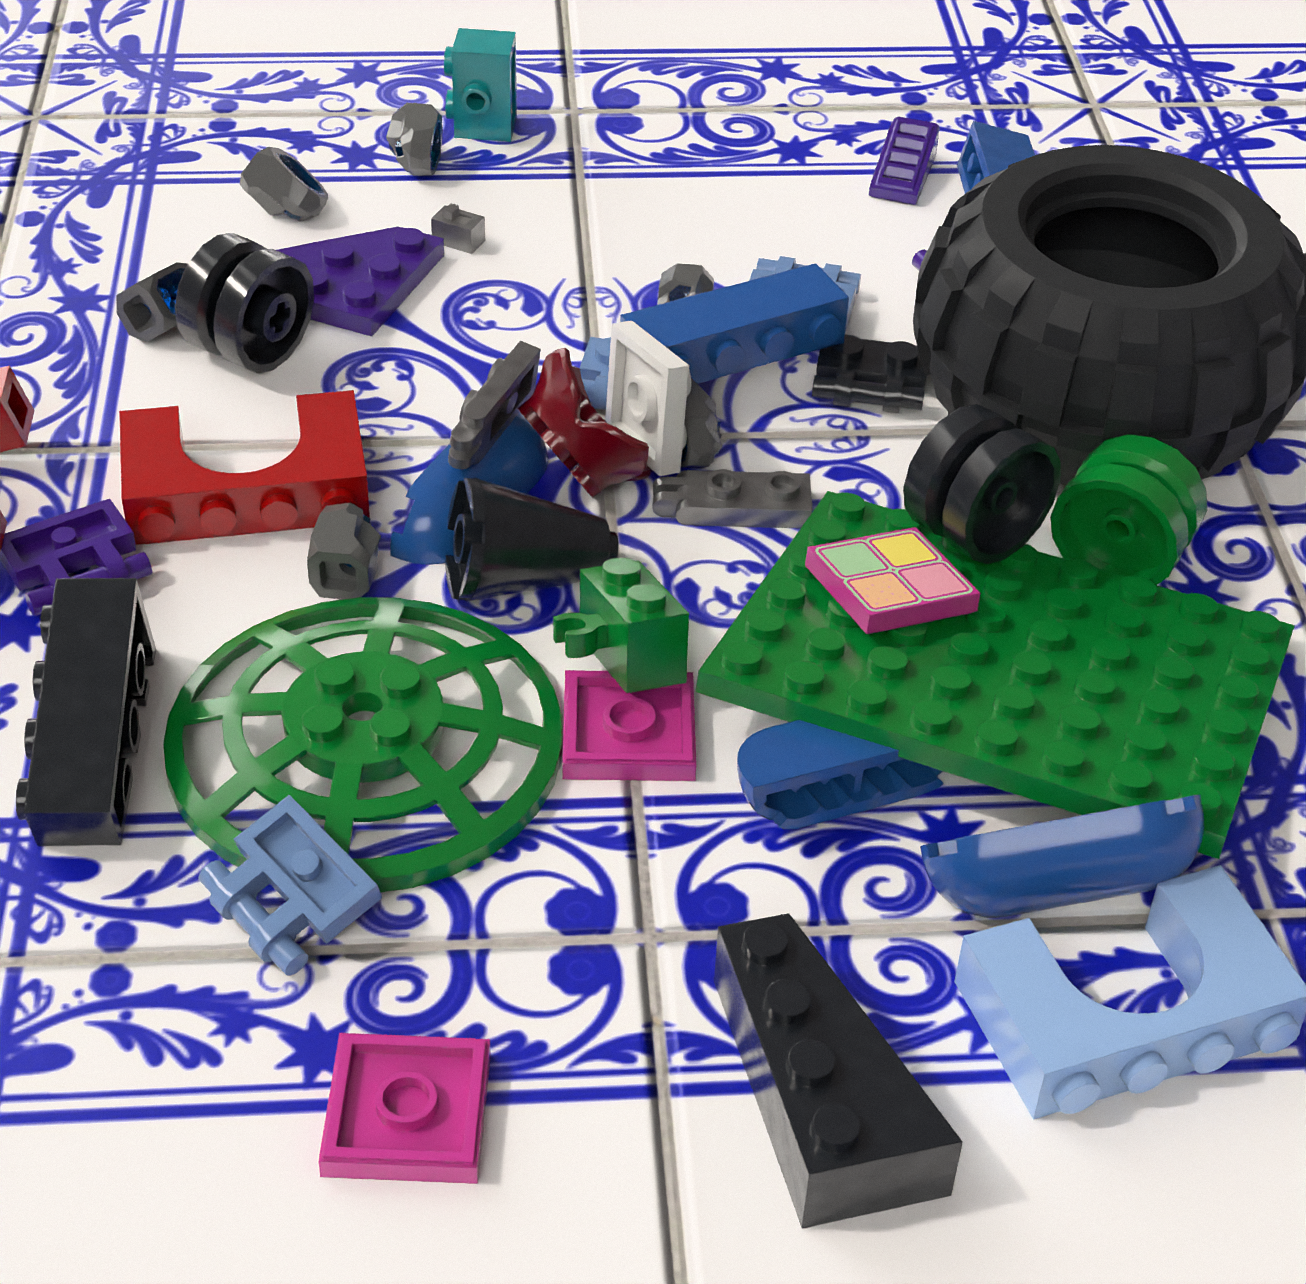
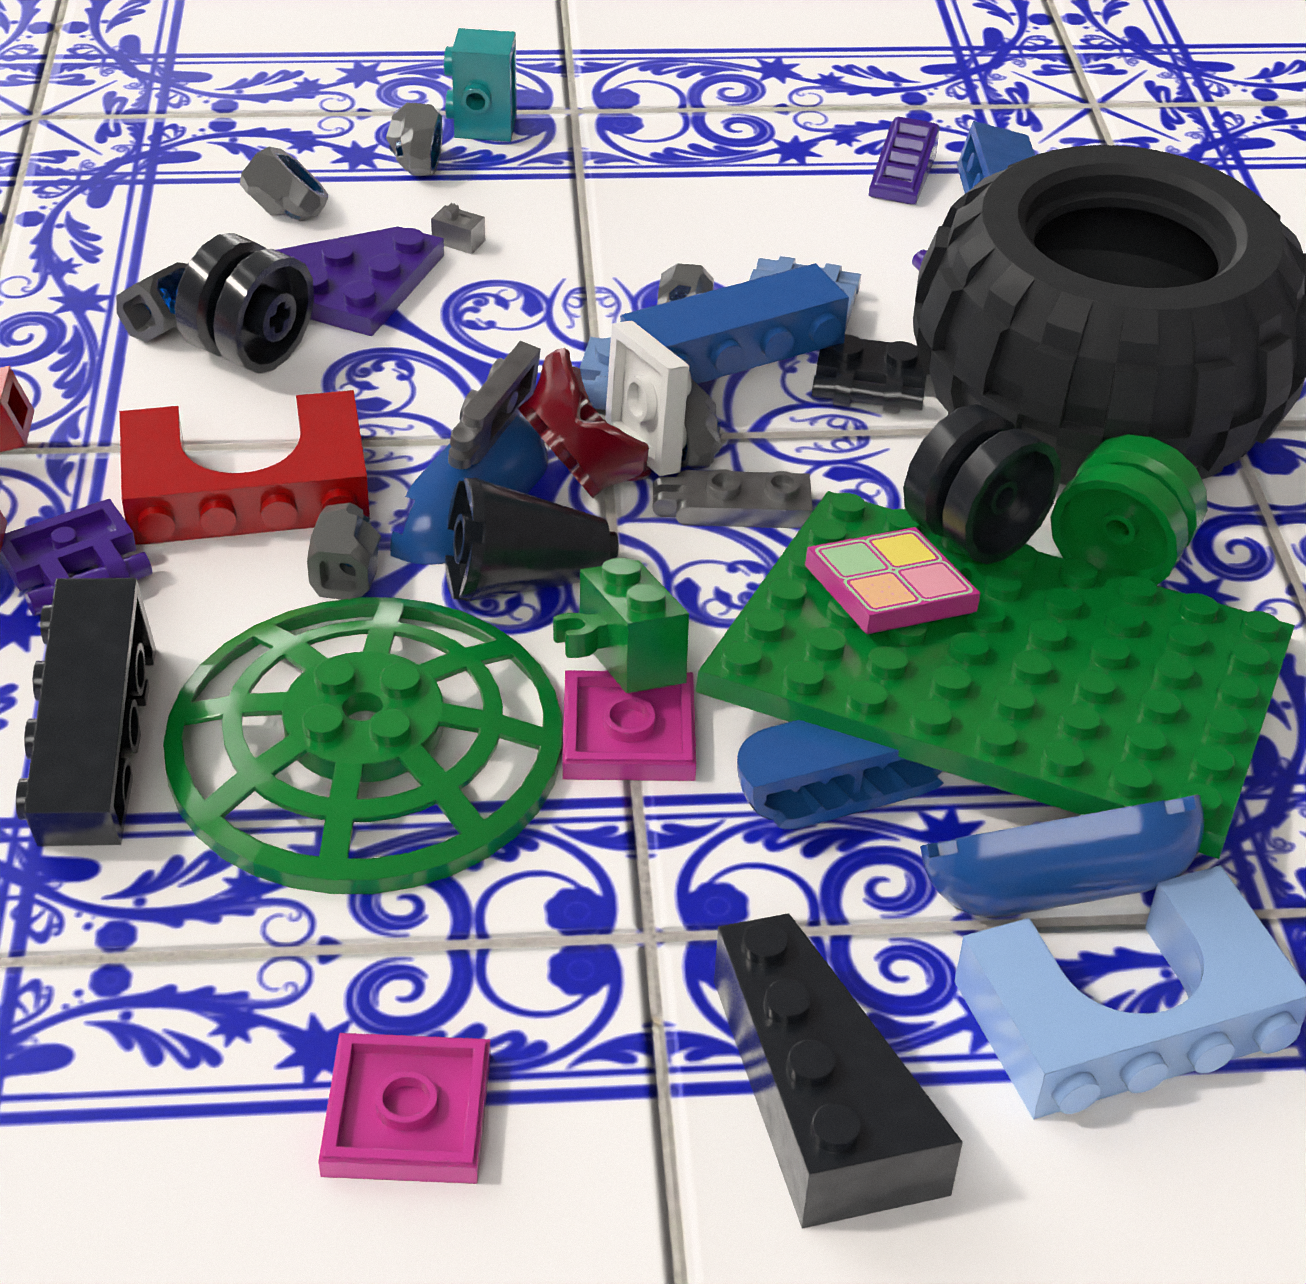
(306, 868): medium blue plate -> none

